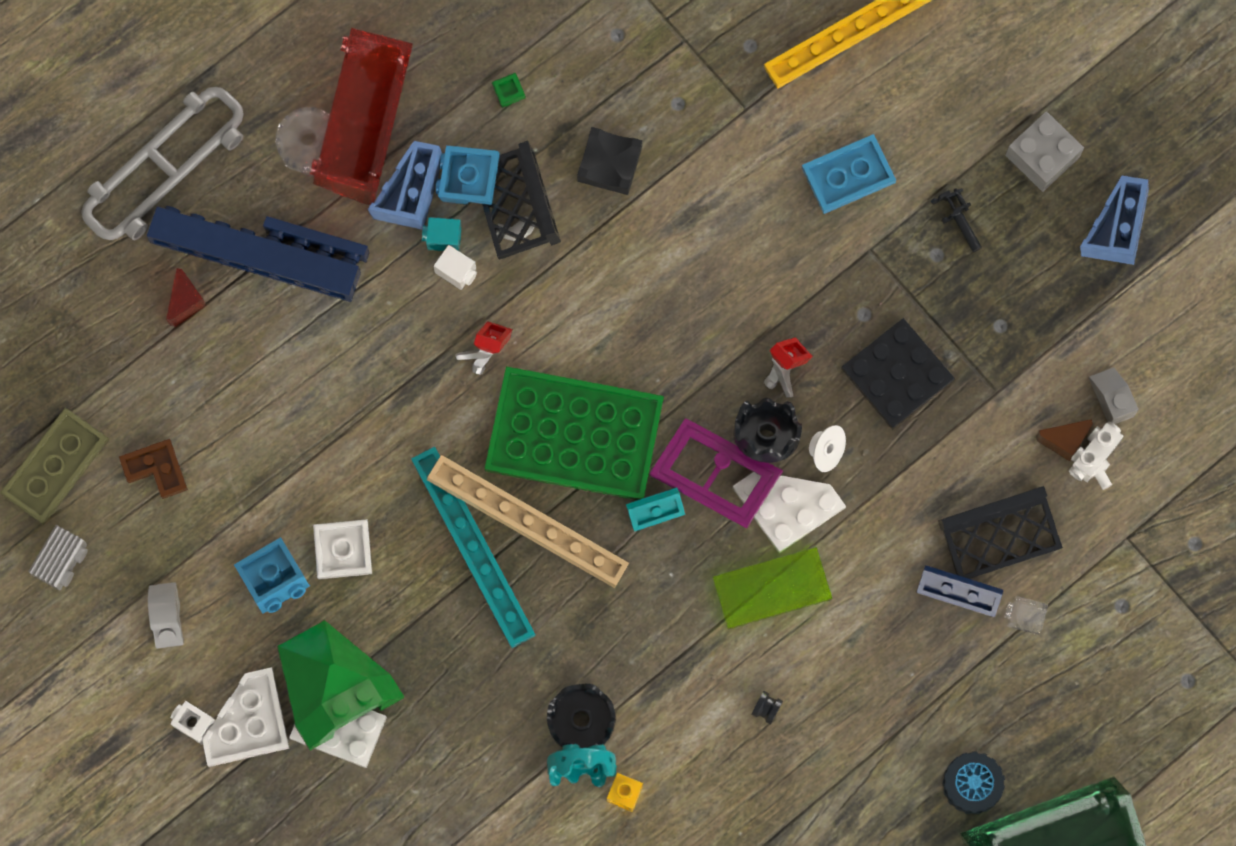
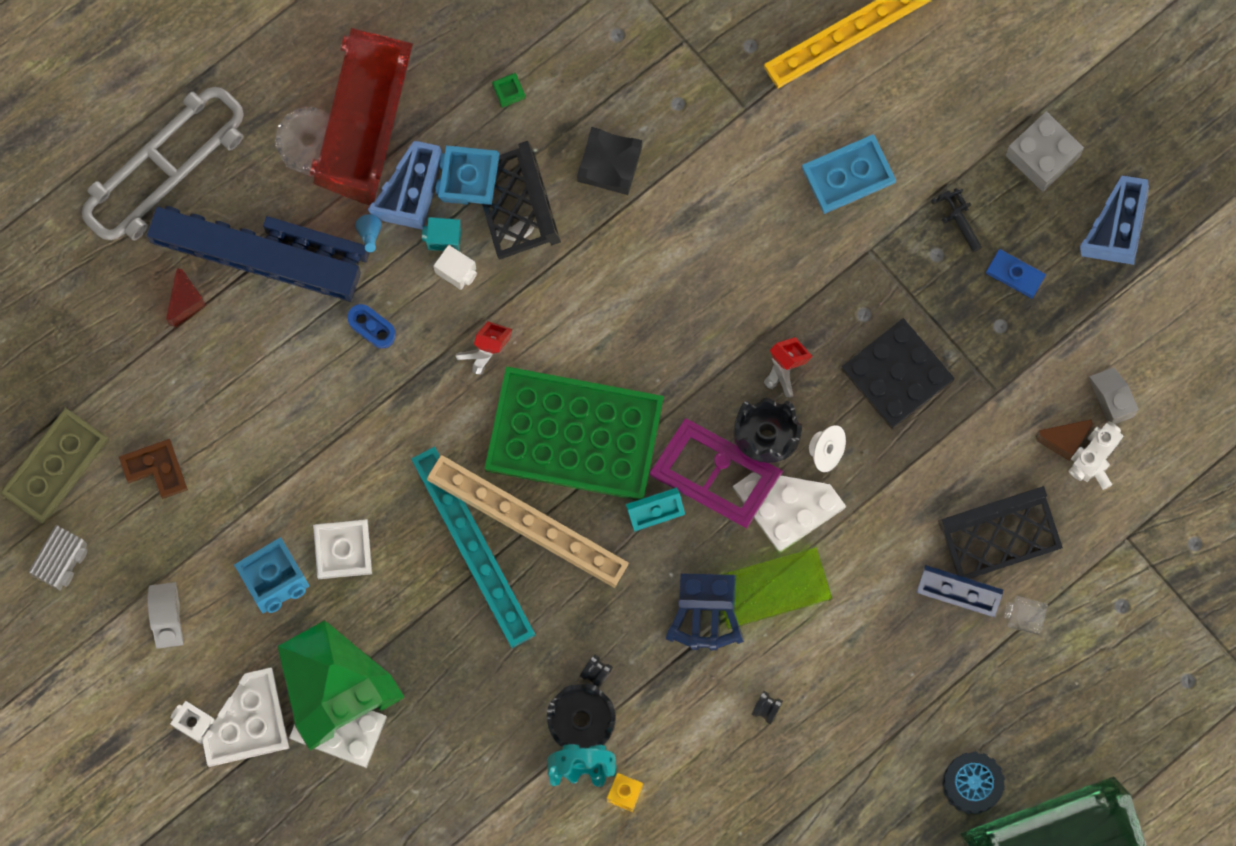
(368, 228): none -> dark azure cone
(372, 327): none -> blue plate
(596, 671): none -> black wheel
(701, 594): none -> dark blue plate
(1015, 273): none -> blue plate

